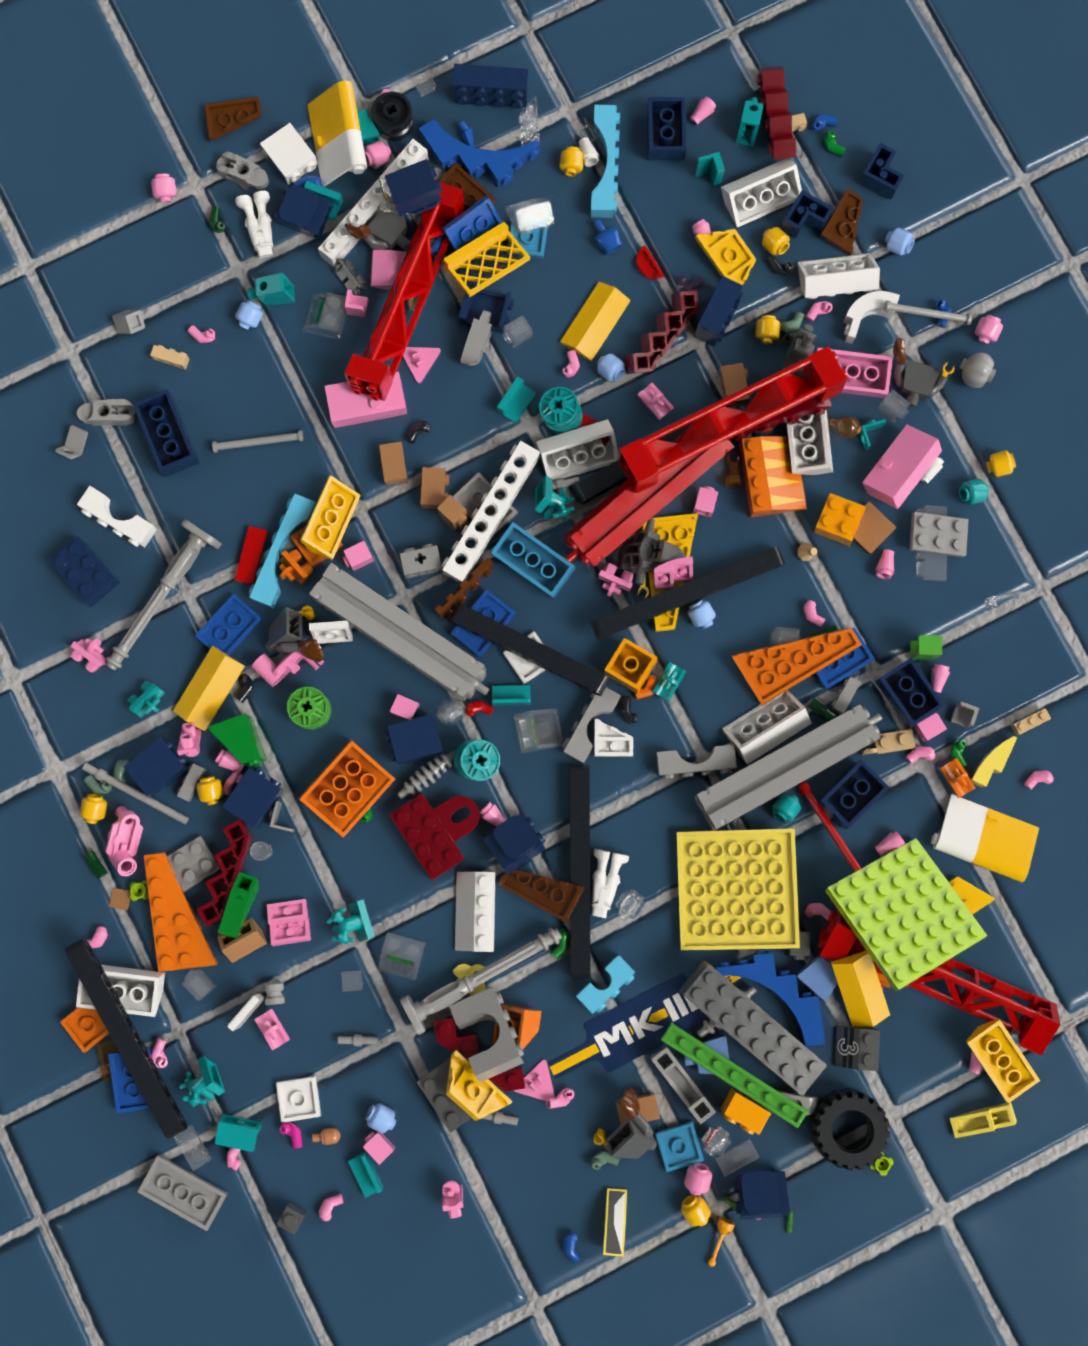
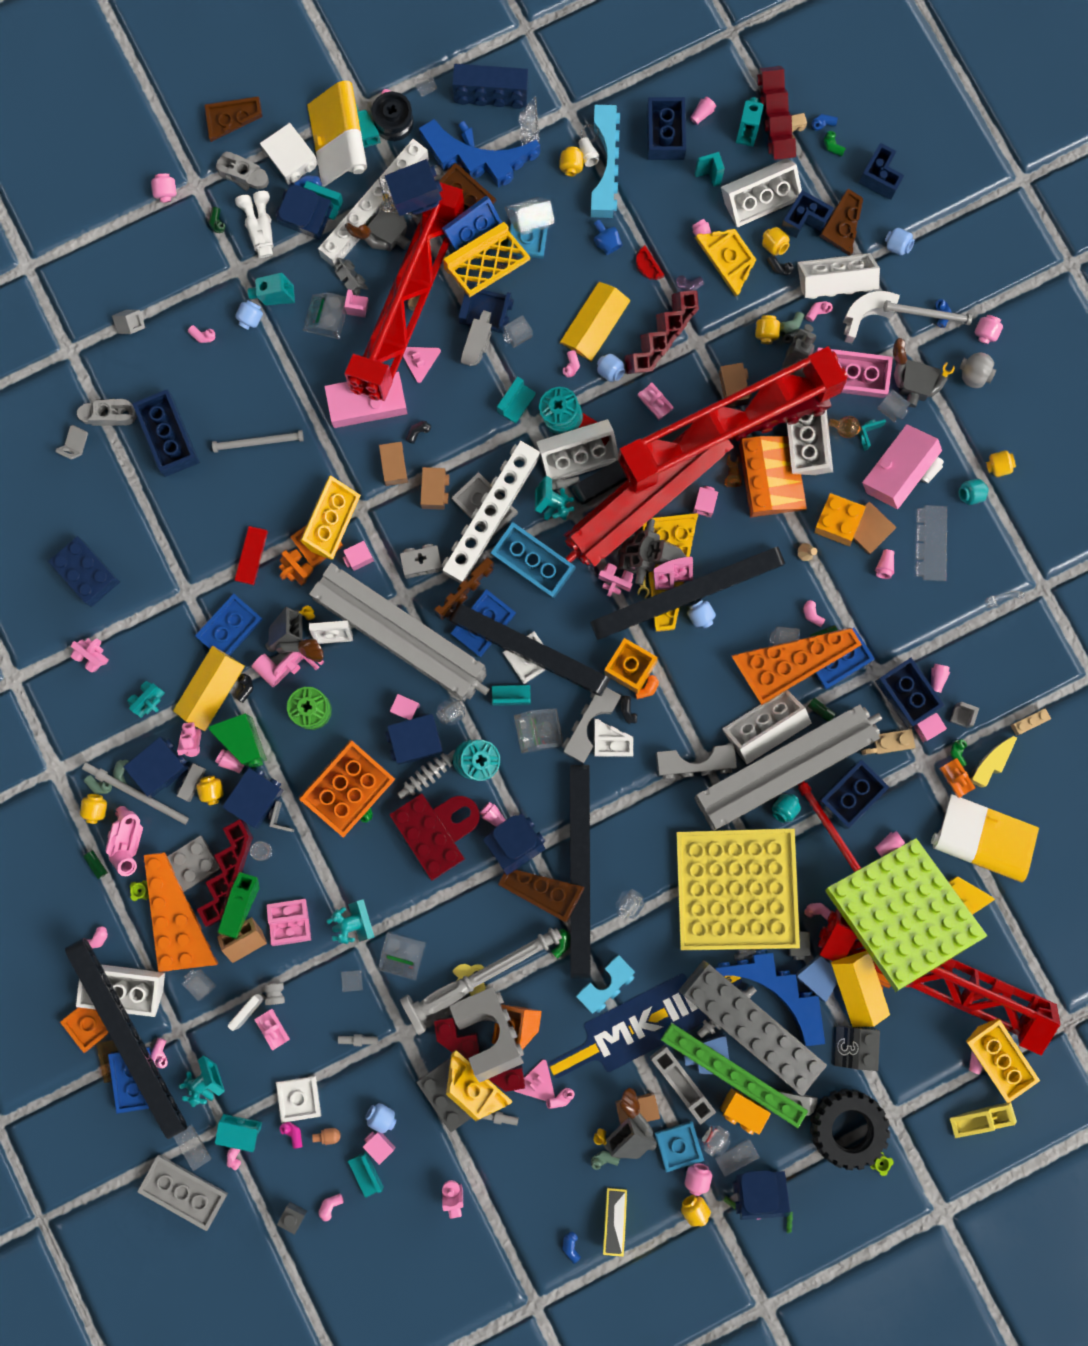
(120, 899): medium nougat sticker -> none
(136, 529): white arch -> none
(169, 356): tan piece -> none
(175, 572): light grey piece -> none
(230, 782): bright pink arm -> none
(267, 589): medium azure arch -> none
(377, 154): bright pink head -> none
(385, 267): bright pink slope -> none
(437, 244): blue arm -> none
(453, 513): medium nougat brick -> none
(475, 911): white slope -> none
(476, 706): red arm -> none
(605, 885): white piece -> none
(669, 681): teal hips -> none
(719, 311): dark blue brick -> none
(725, 1227): light orange hinge -> none
(845, 695): light grey piece -> none
(920, 751): bright pink arm -> none
(926, 648): bright green panel -> none
(938, 534): light grey plate -> none
(1038, 776): bright pink arm -> none

